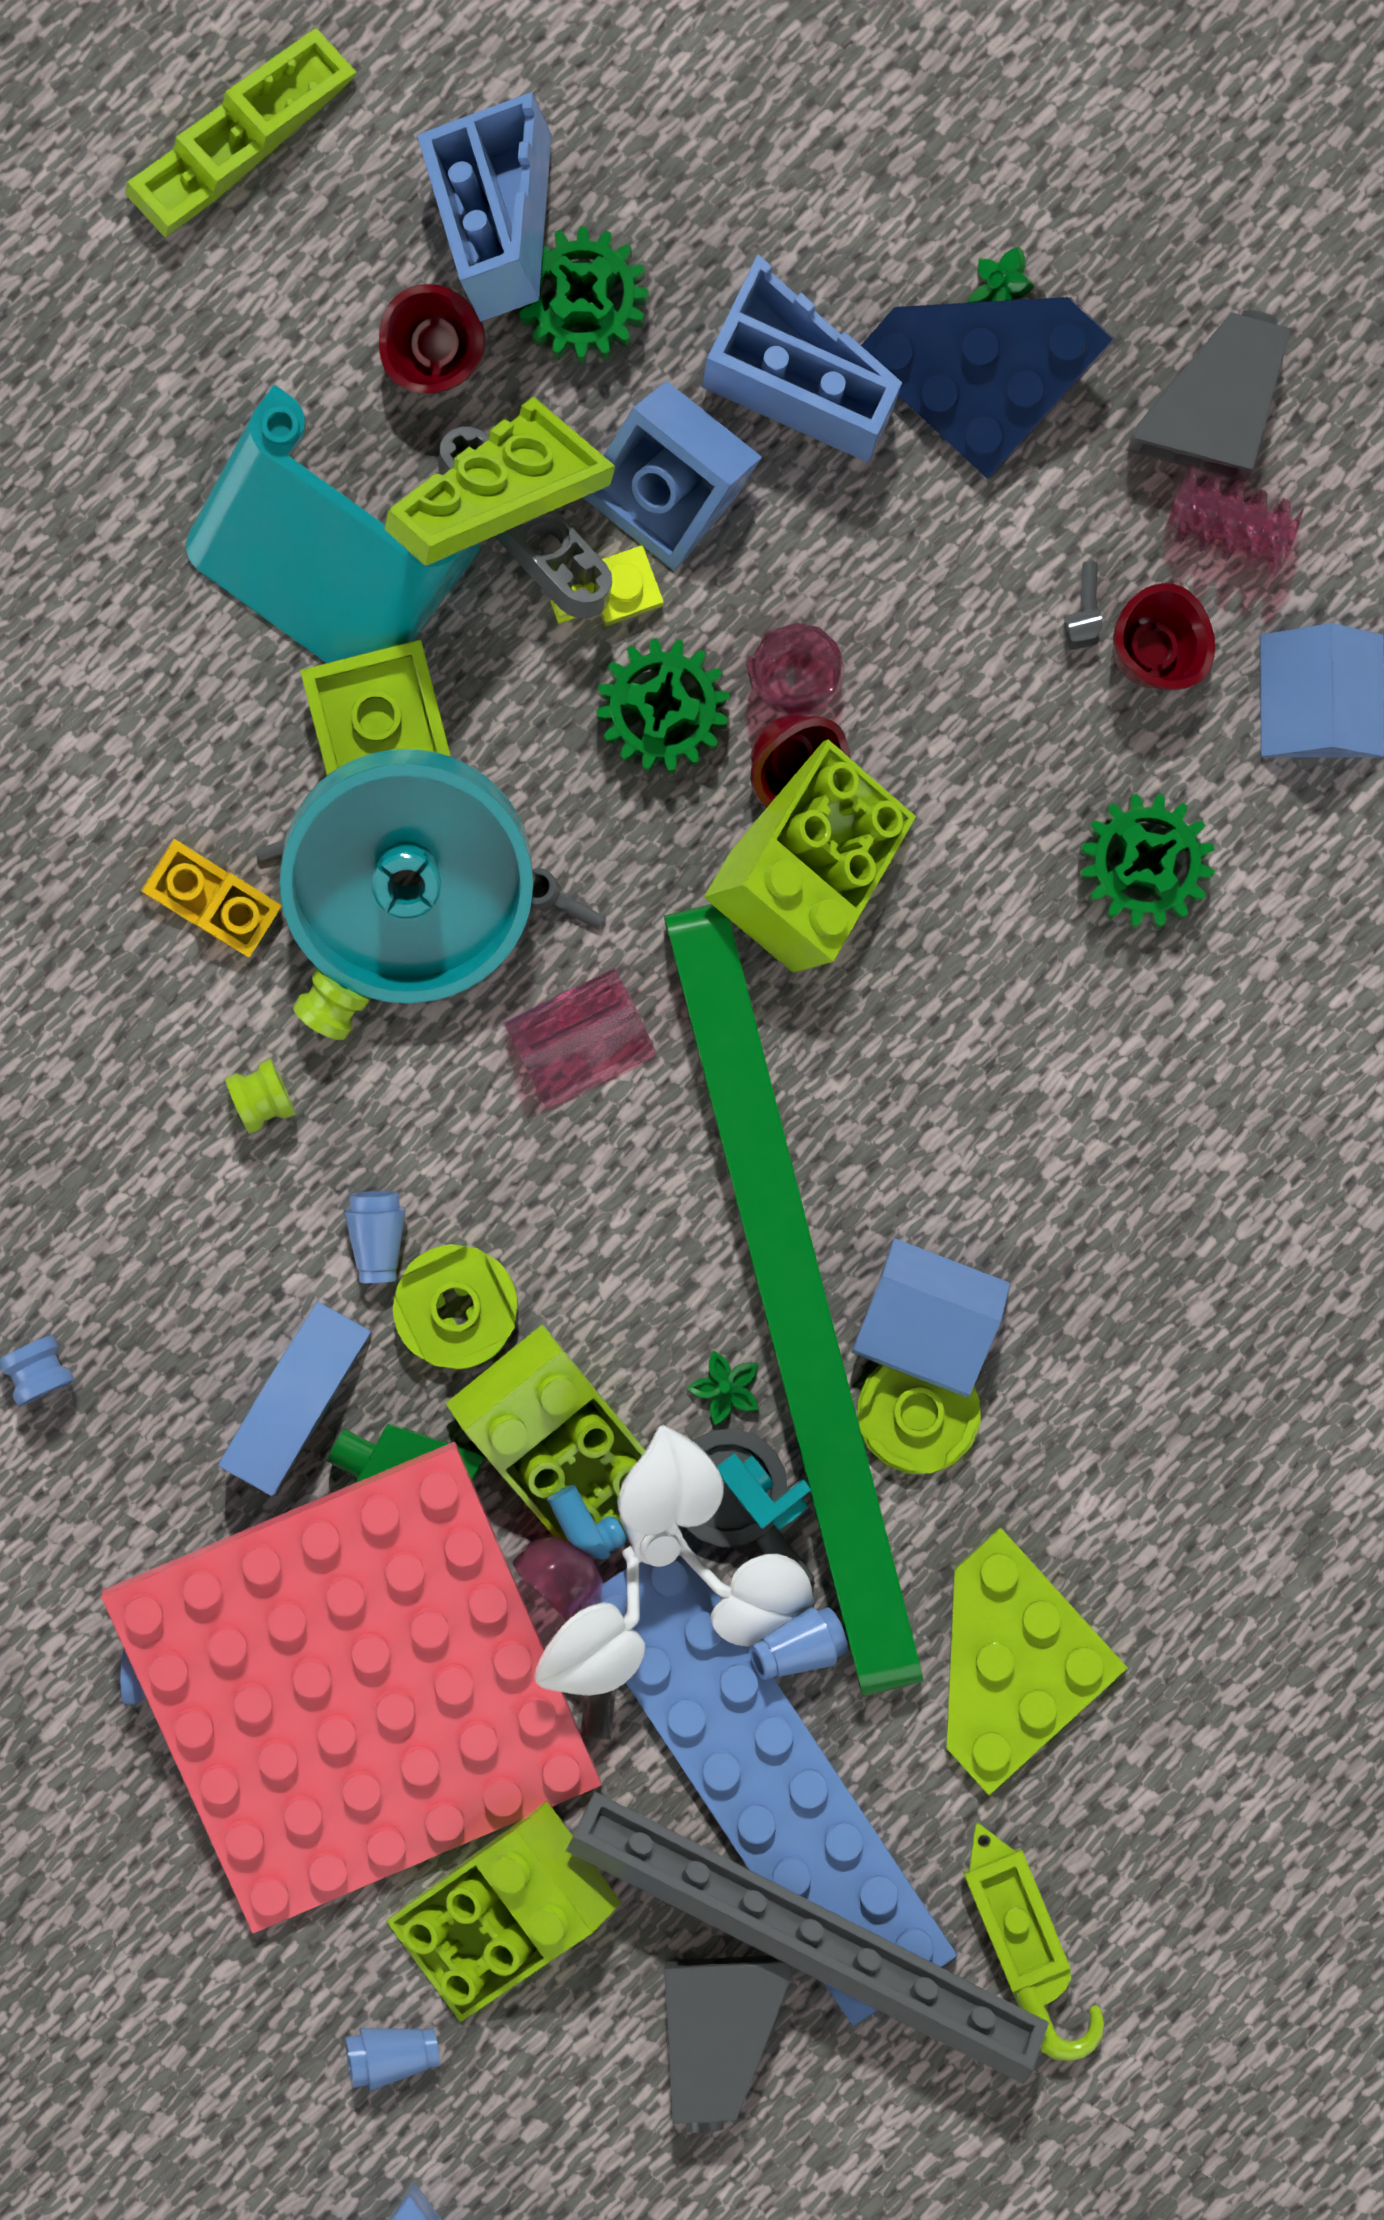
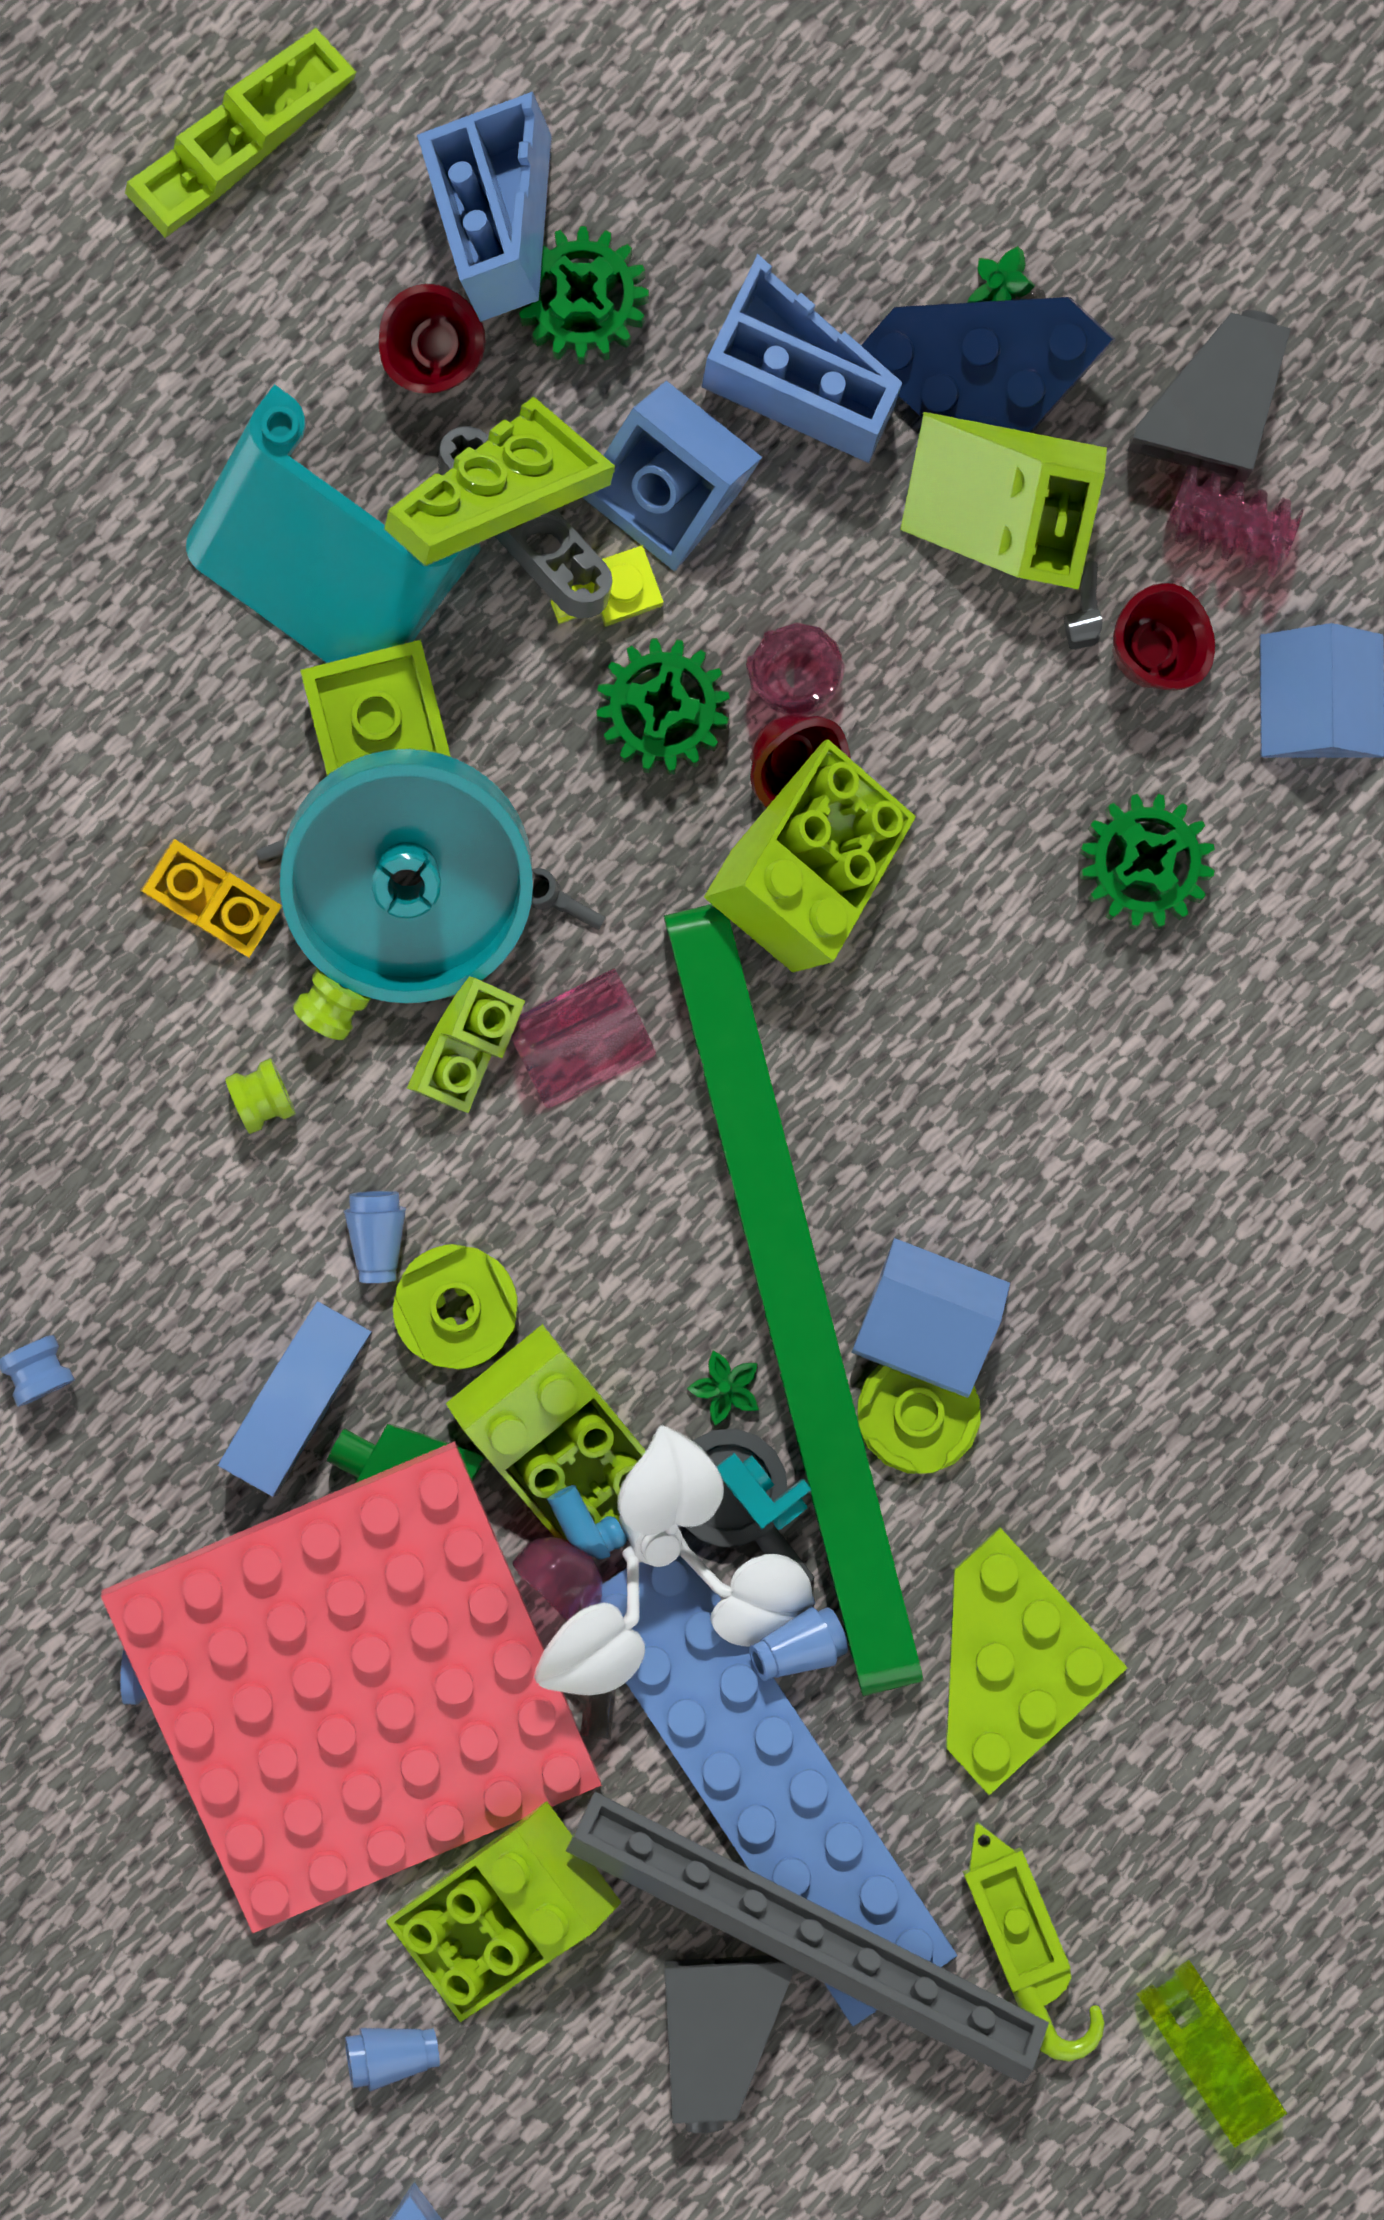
(462, 1043): none -> lime slope
(1005, 497): none -> lime slope
(1213, 2056): none -> clear neon green plate

